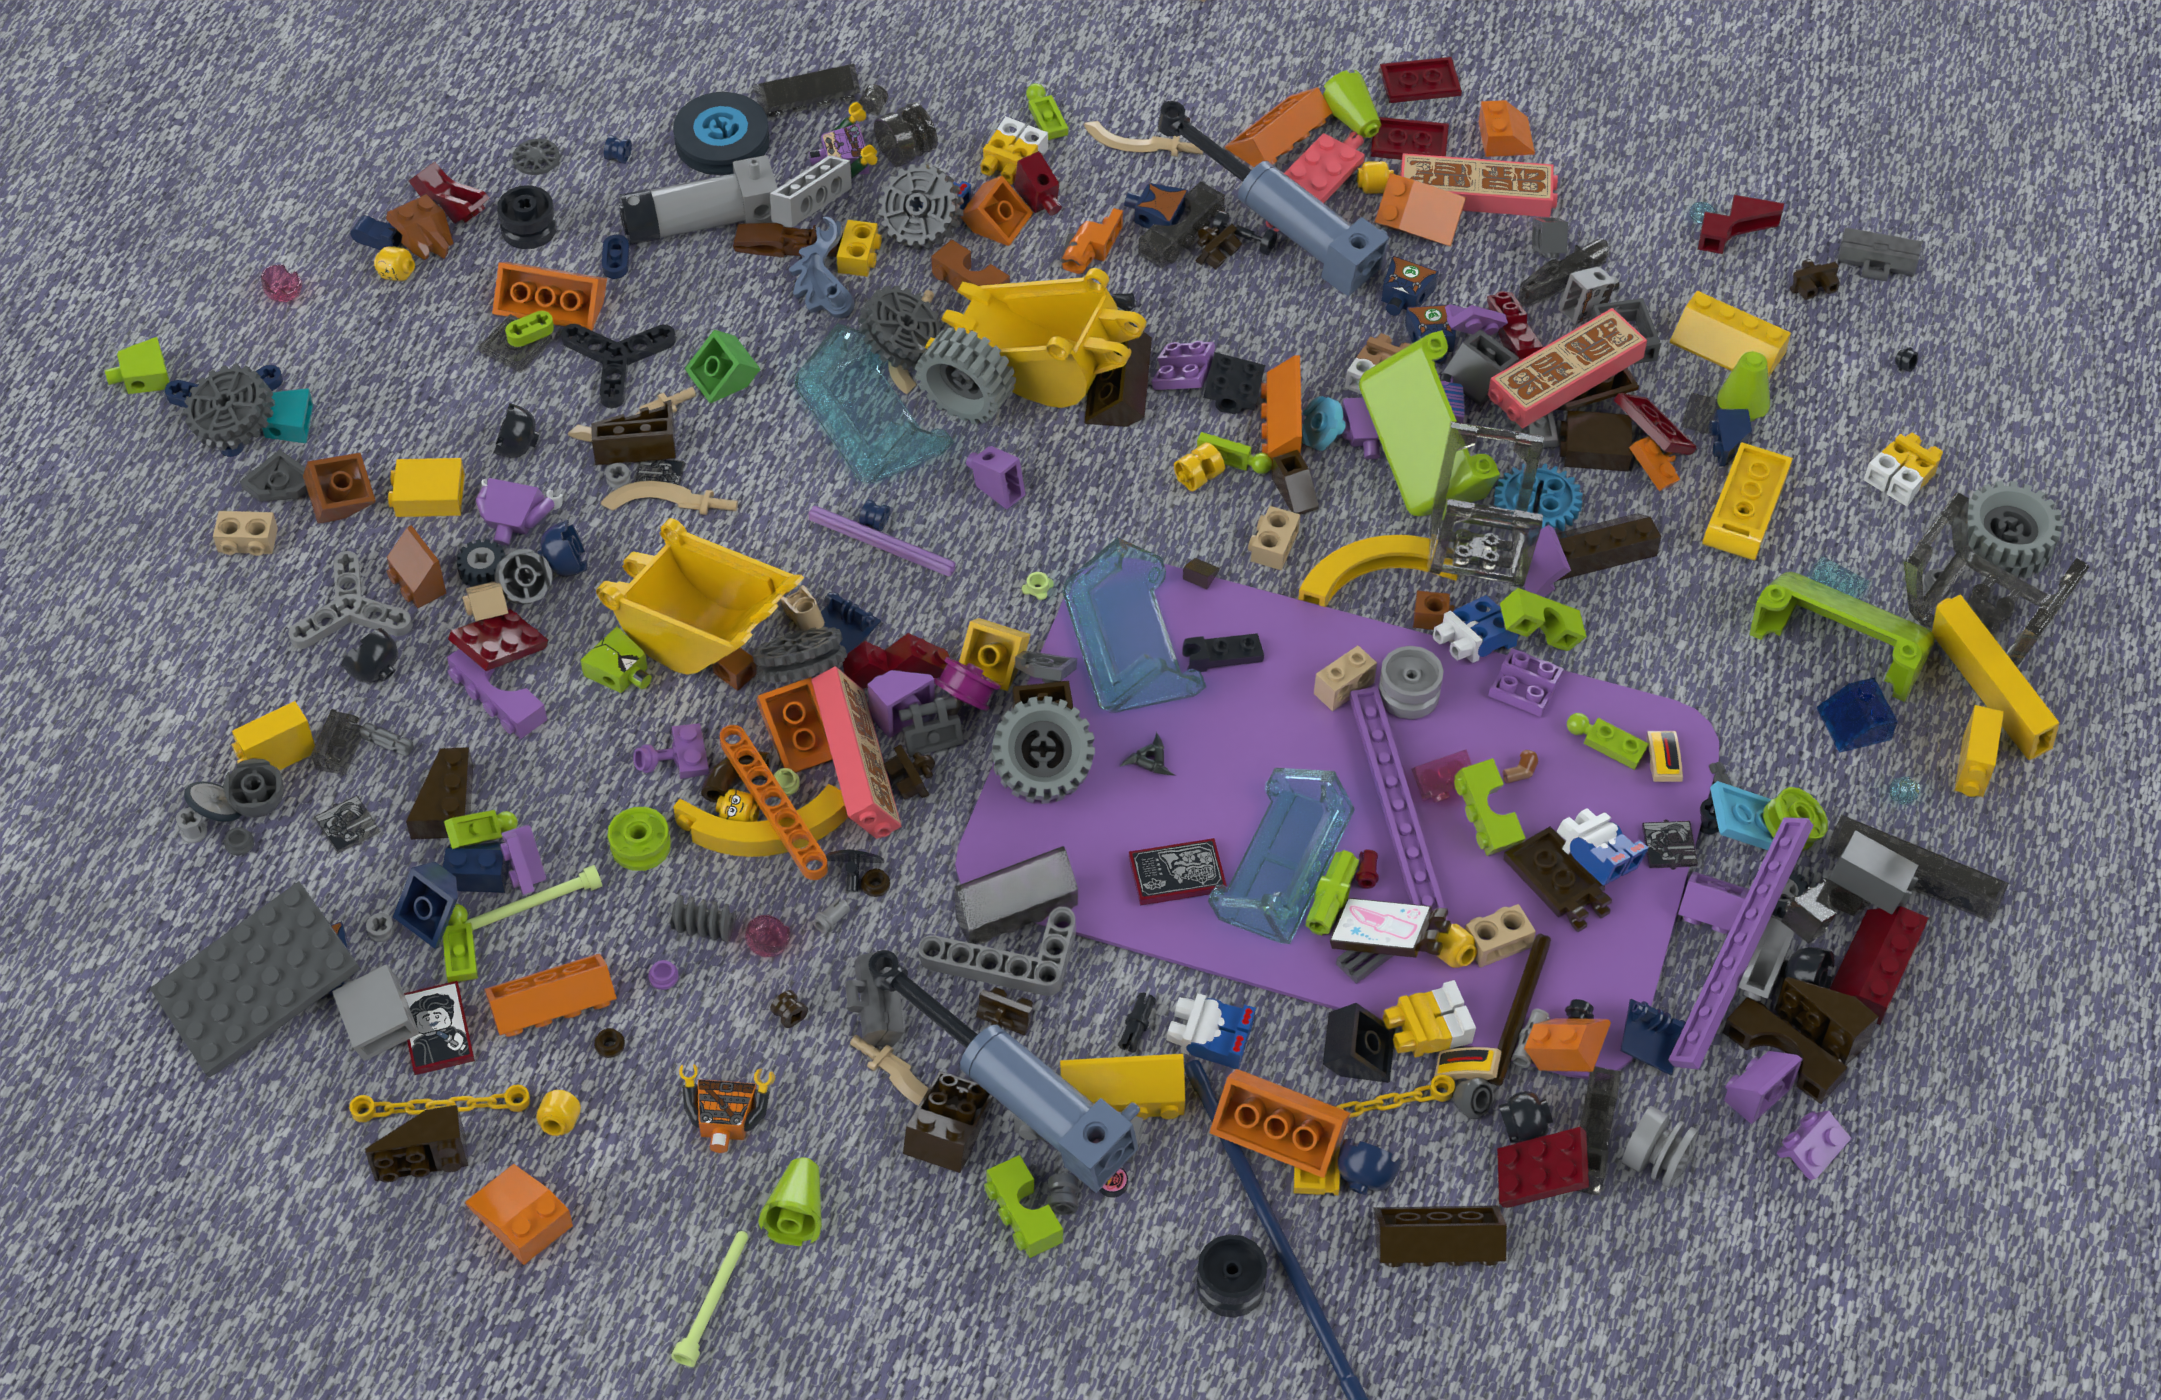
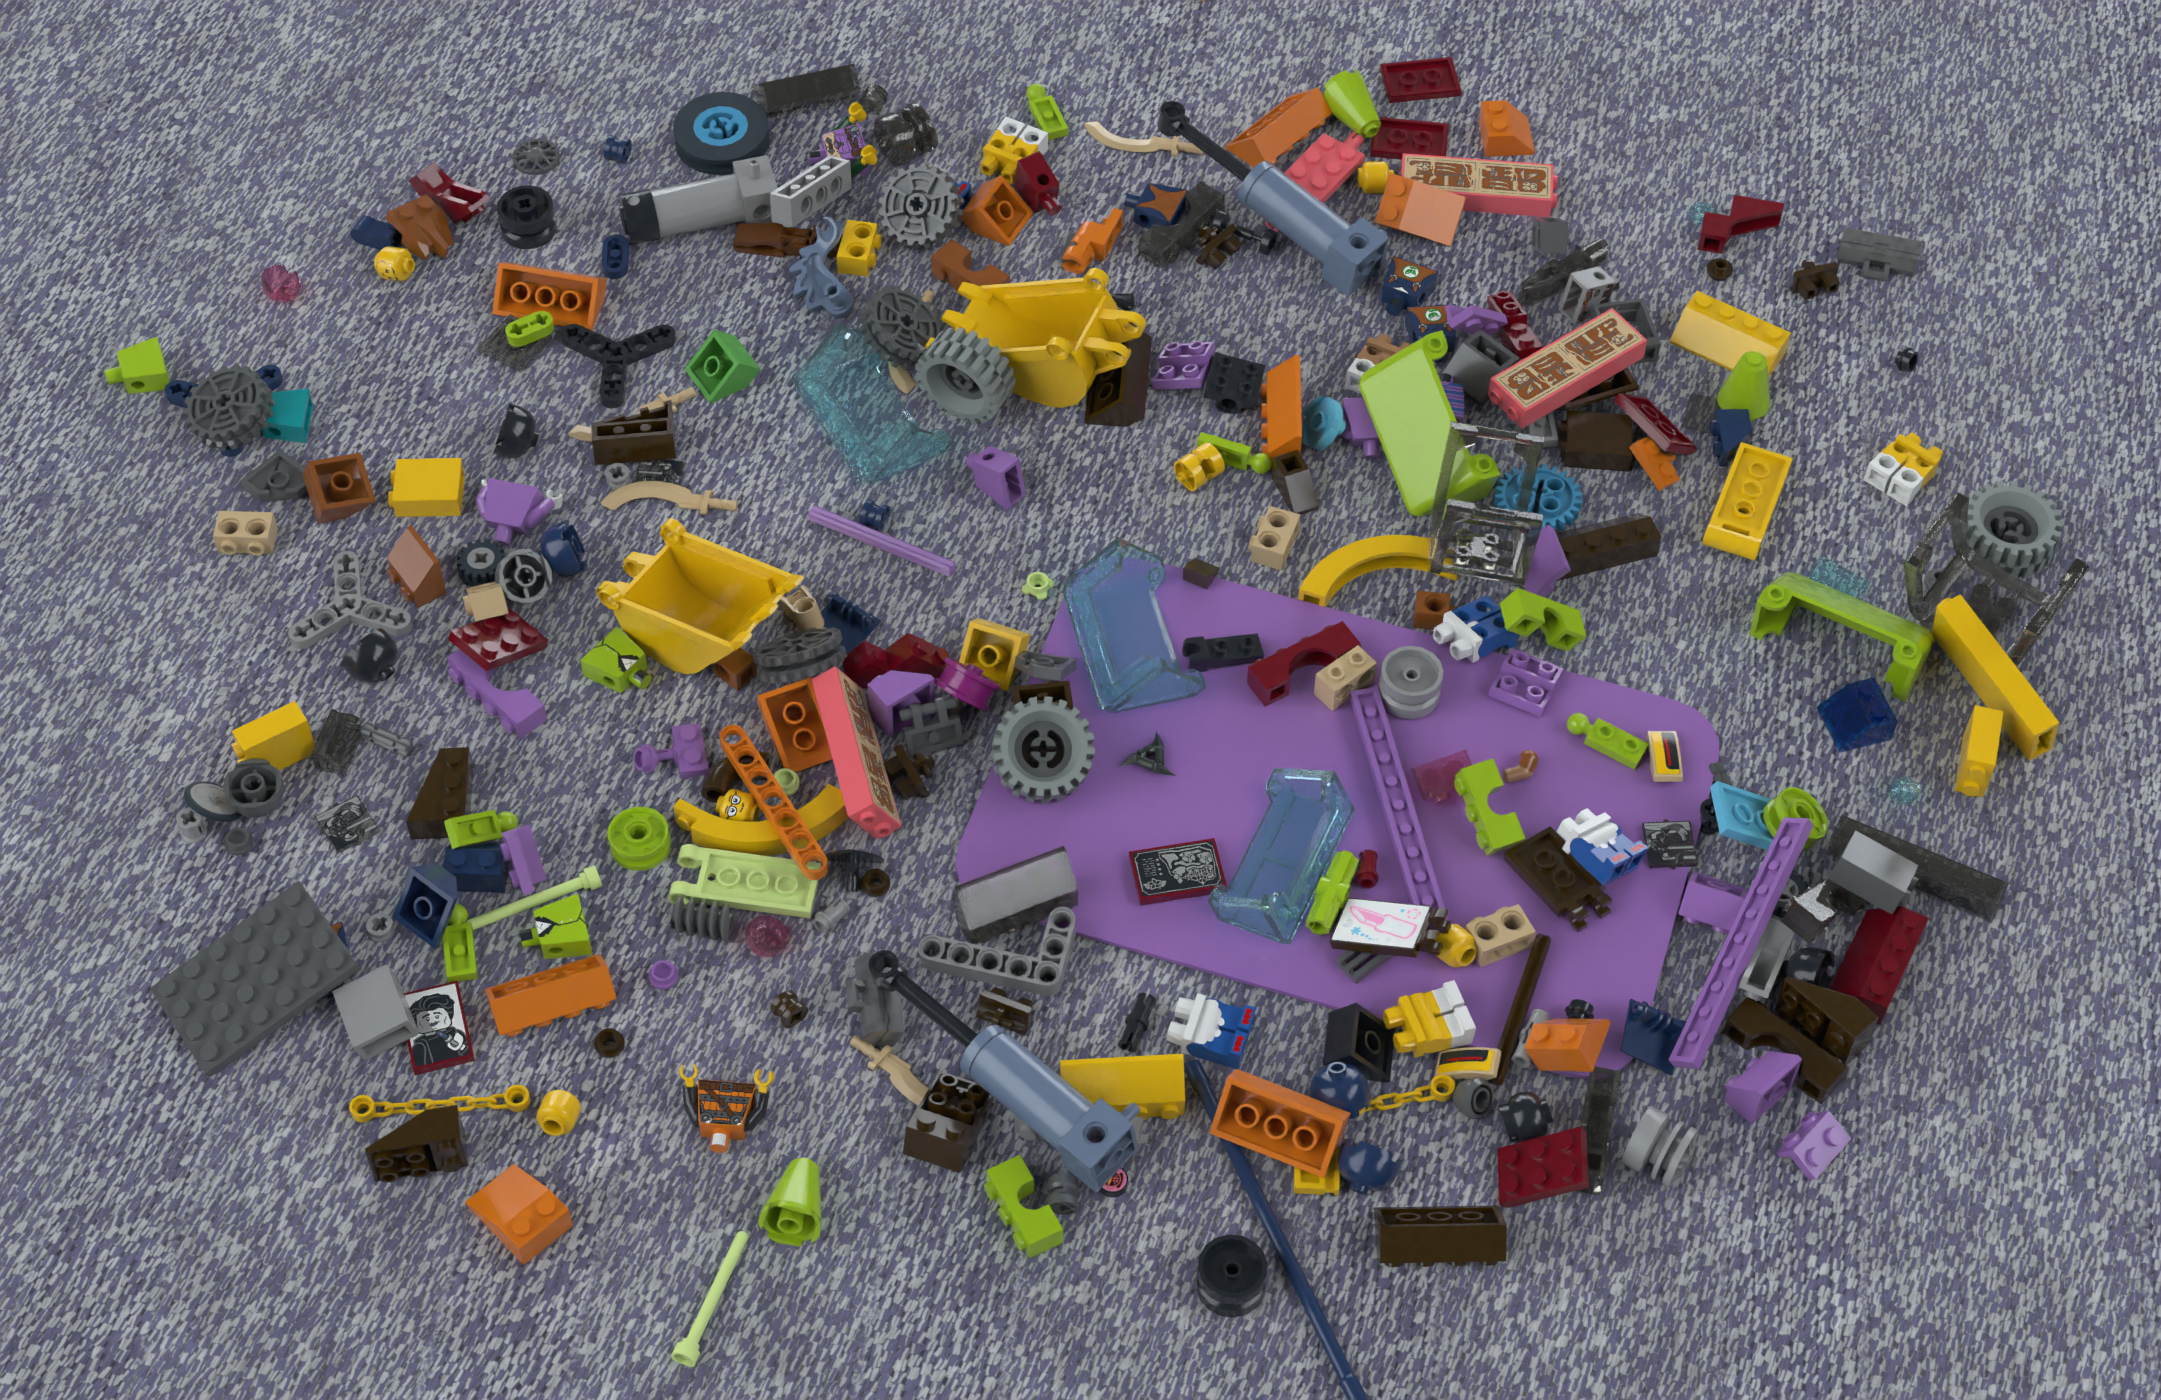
(559, 930): none -> lime torso
(746, 882): none -> yellowish green hinge
(1271, 676): none -> dark red arch
(1341, 1087): none -> dark blue cylinder
(1719, 269): none -> dark brown plate

